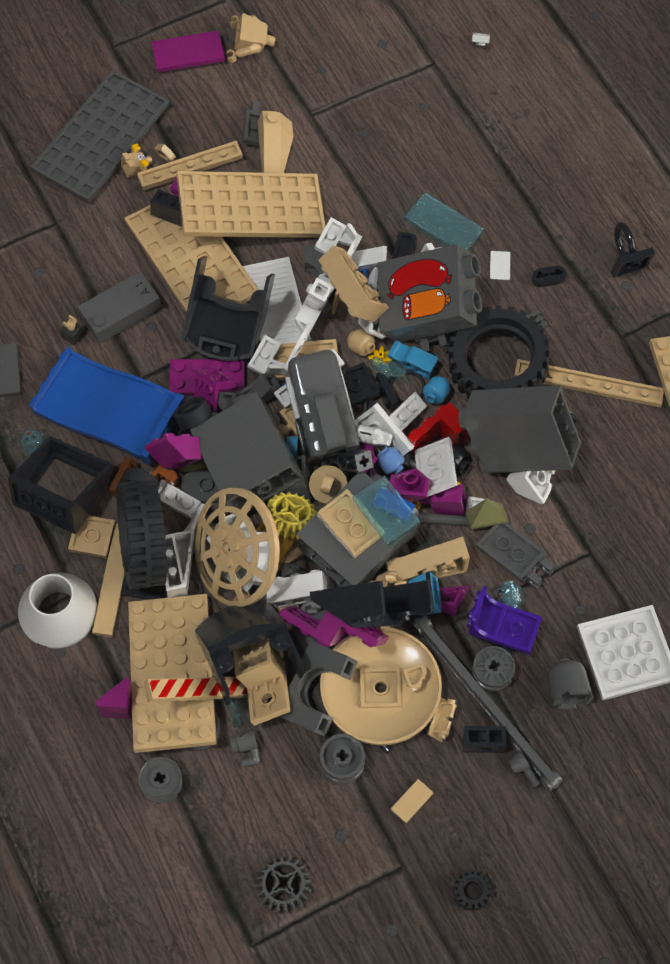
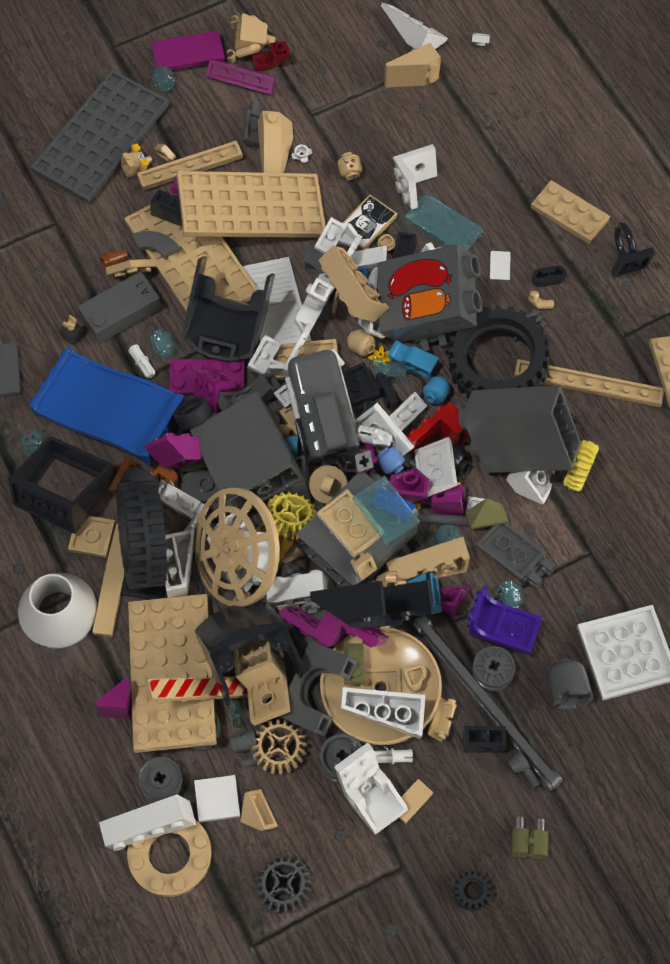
(112, 258): none -> dark orange cone
(131, 266): none -> tan plate
(141, 361): none -> white axle
(147, 822): none -> white wedge
(155, 241): none -> dark grey tile
(162, 343): none -> clear light blue head
(163, 78): none -> clear light blue head
(176, 883): none -> tan plate
(217, 798): none -> white tile
(240, 76): none -> magenta plate
(257, 811): none -> tan slope
(268, 60): none -> dark red slope
(285, 741): none -> tan gear
(301, 149): none -> white plate
(349, 166): none -> tan head
(356, 652): none -> olive plate
(364, 566): none -> tan tile
(369, 789): none -> white bracket
(370, 220): none -> tile
(386, 240): none -> tan plate
(389, 709): none -> white wedge
(392, 756): none -> white axle
(408, 175): none -> white bracket
(412, 30): none -> white wedge
(413, 68): none -> tan slope
(447, 529): none -> clear light blue plate
(529, 843): none -> olive piece
(537, 302): none -> tan arm
(570, 212): none -> tan plate
(585, 458): none -> light yellow gear

